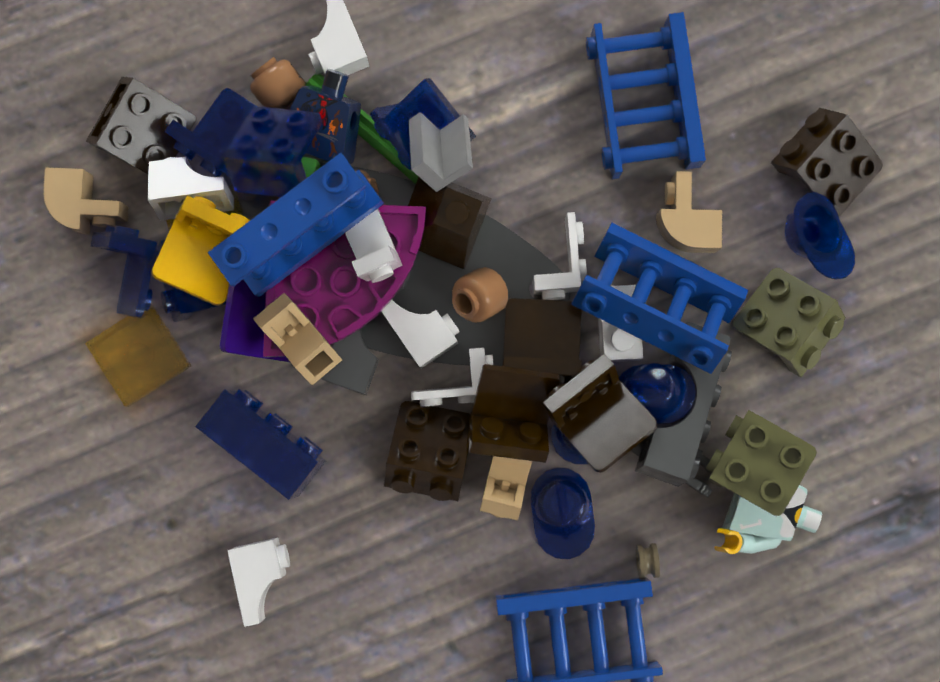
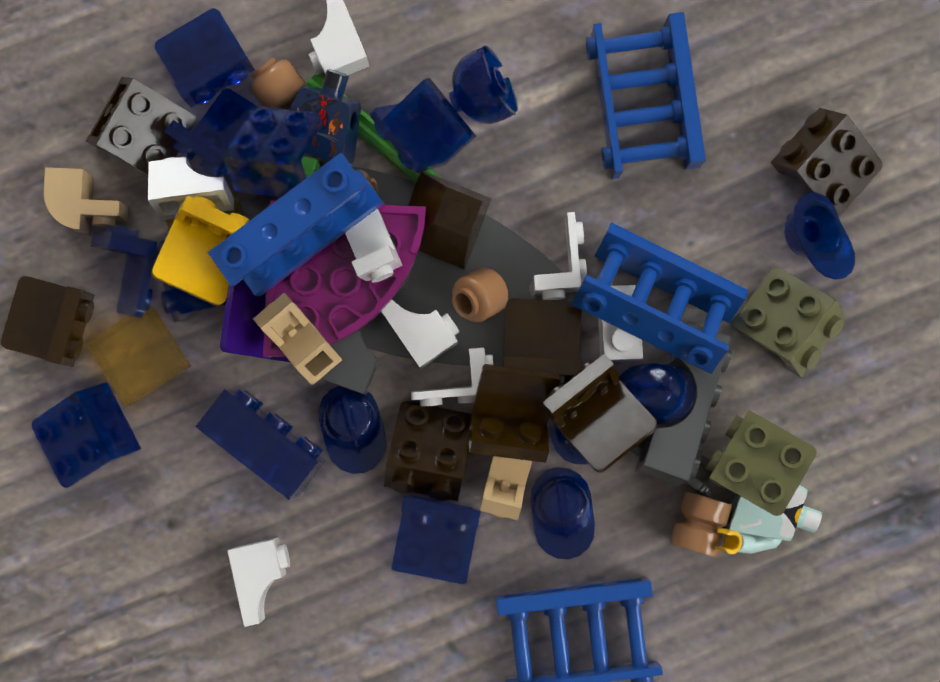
(47, 320): none -> dark brown bracket
(84, 434): none -> clear blue bracket
(203, 57): none -> clear blue bracket
(352, 430): none -> clear blue piece
(435, 539): none -> clear blue bracket
(439, 154): light grey panel -> none
(481, 89): none -> clear blue cylinder
(647, 561): dark tan bush -> none
(688, 228): tan brick -> none
(700, 524): none -> medium nougat wheel

